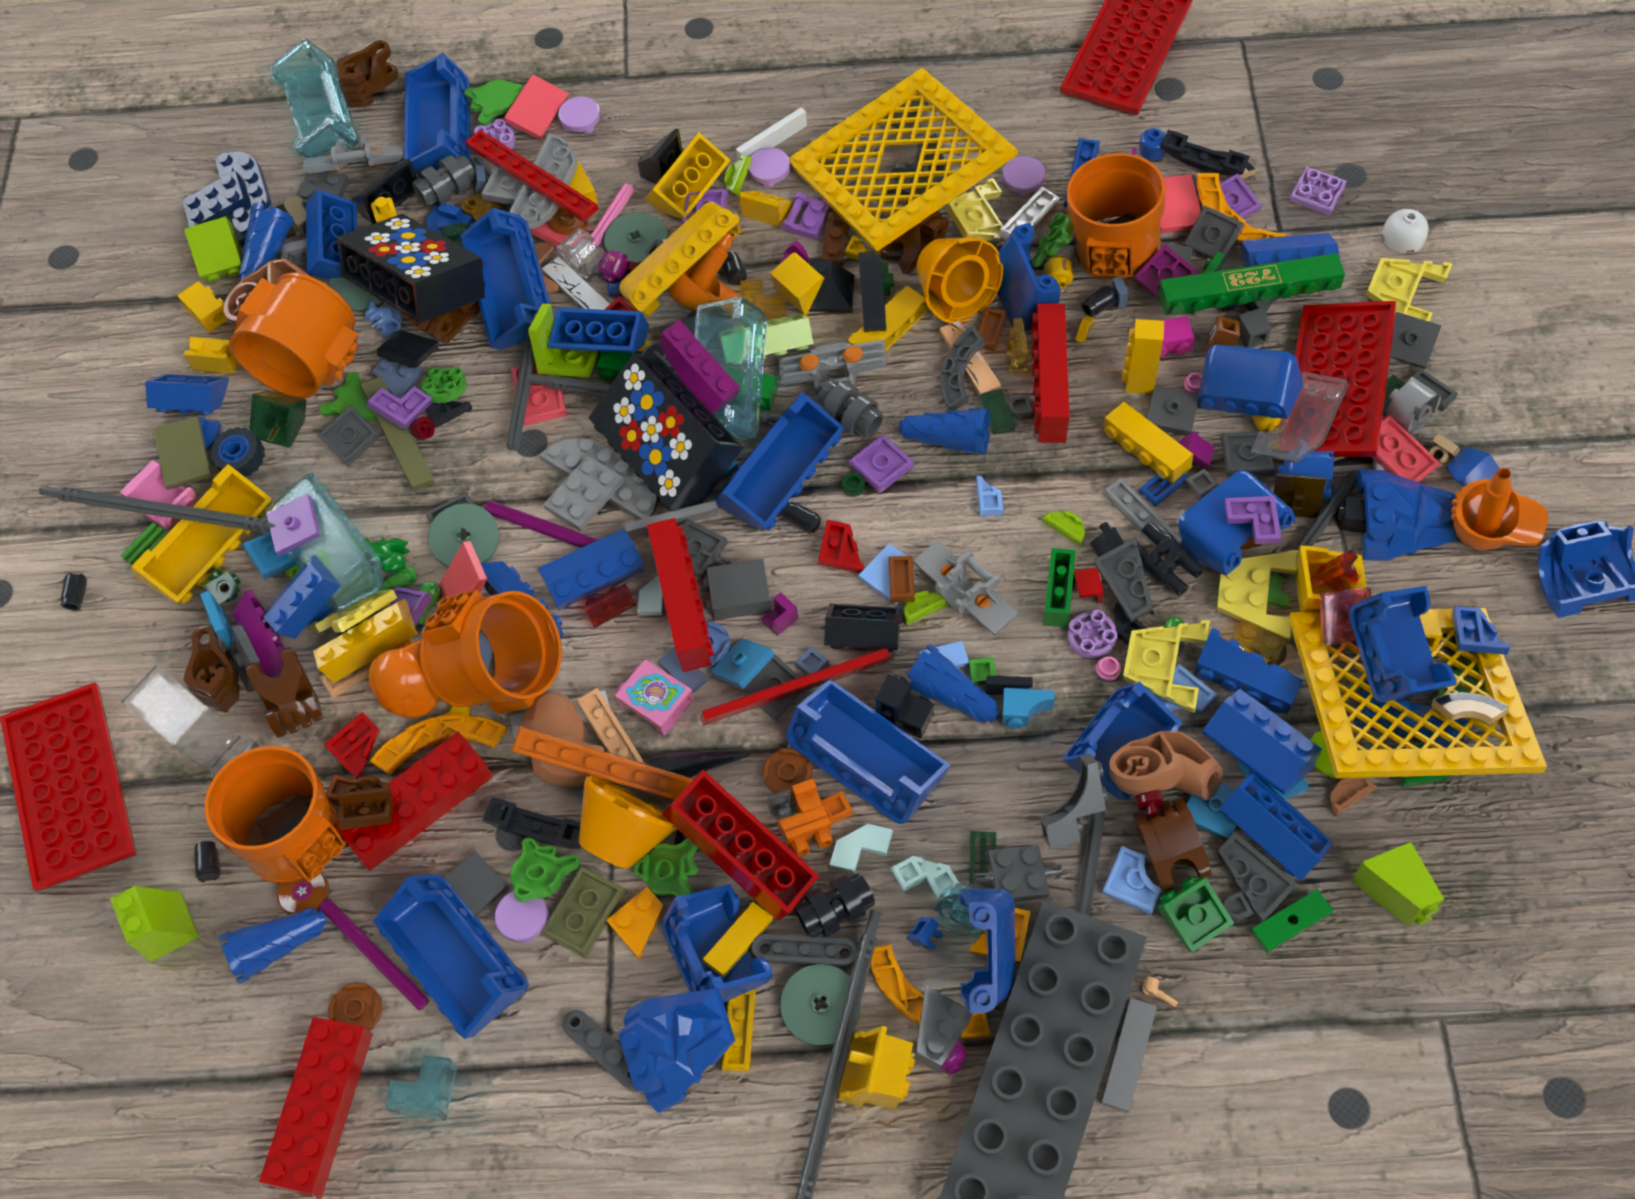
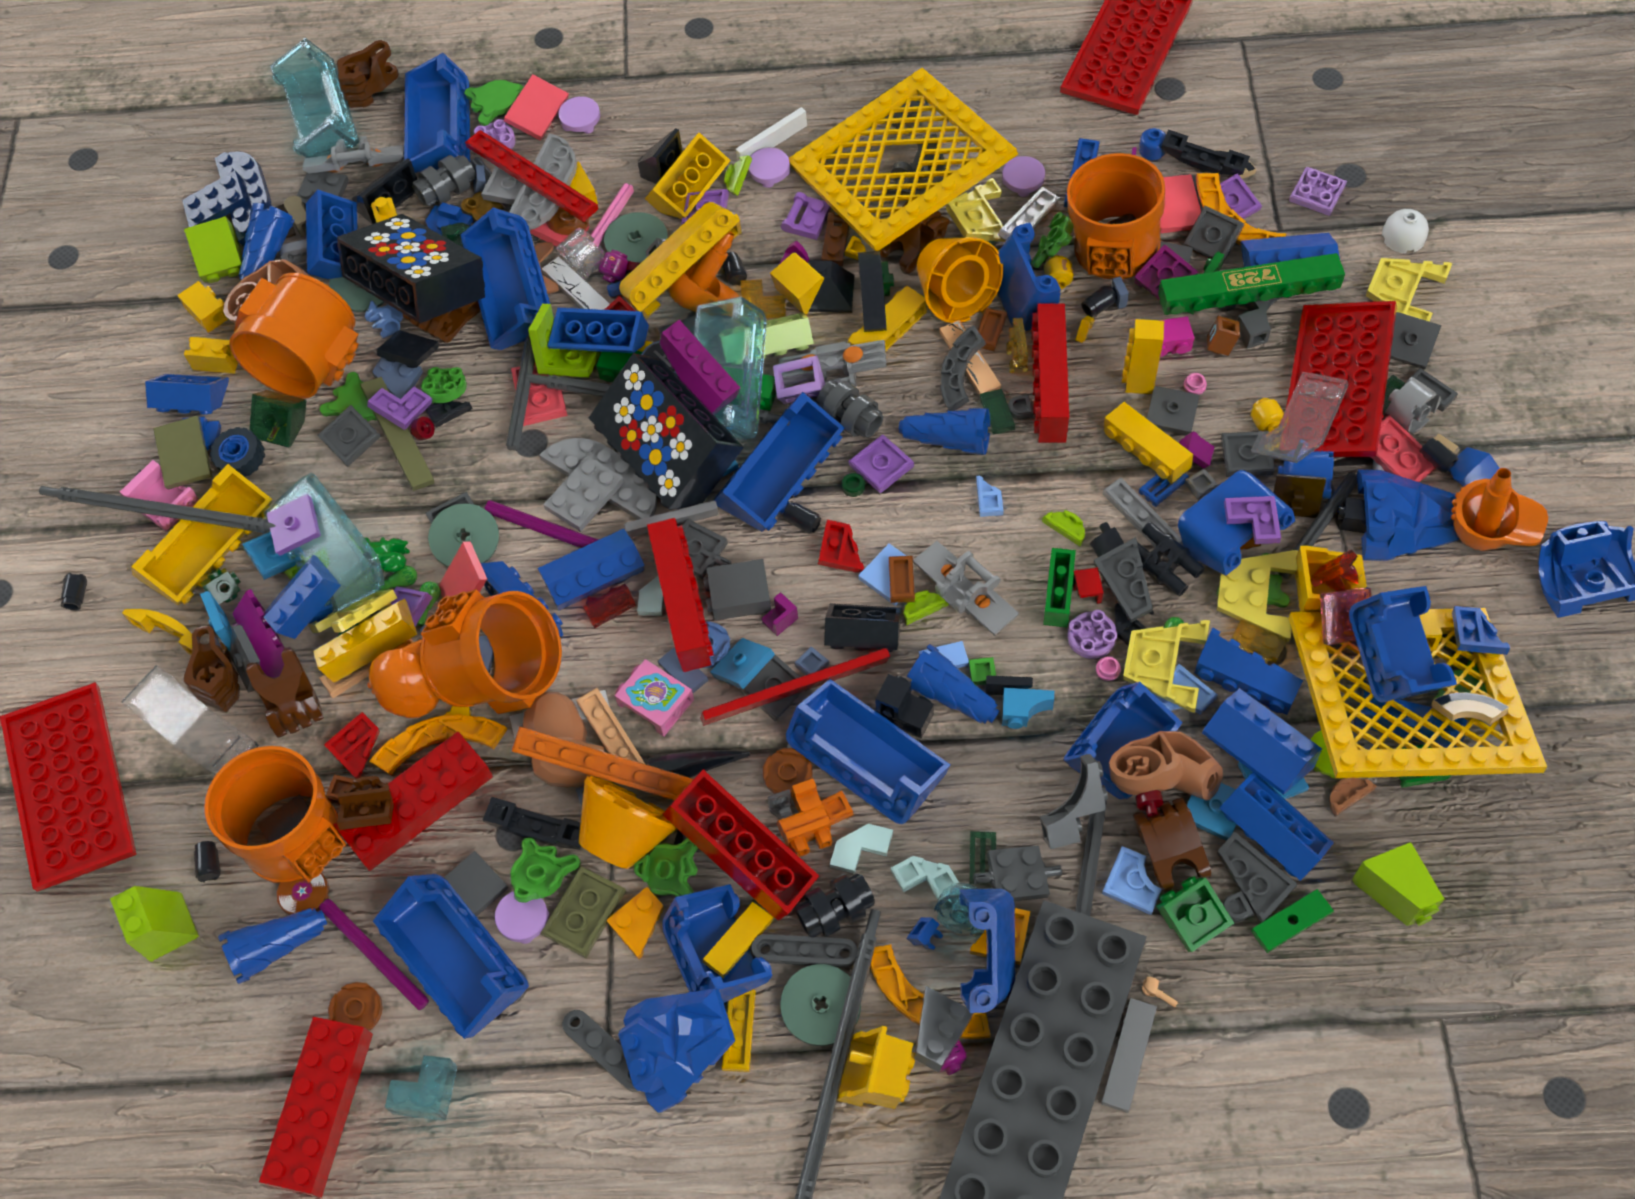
(143, 543): bright green tile -> none
(148, 619): none -> yellow slope
(764, 207): yellow slope -> none
(811, 389): none -> lavender tile
(1250, 381): blue windscreen -> none
(1439, 455): none -> black piece

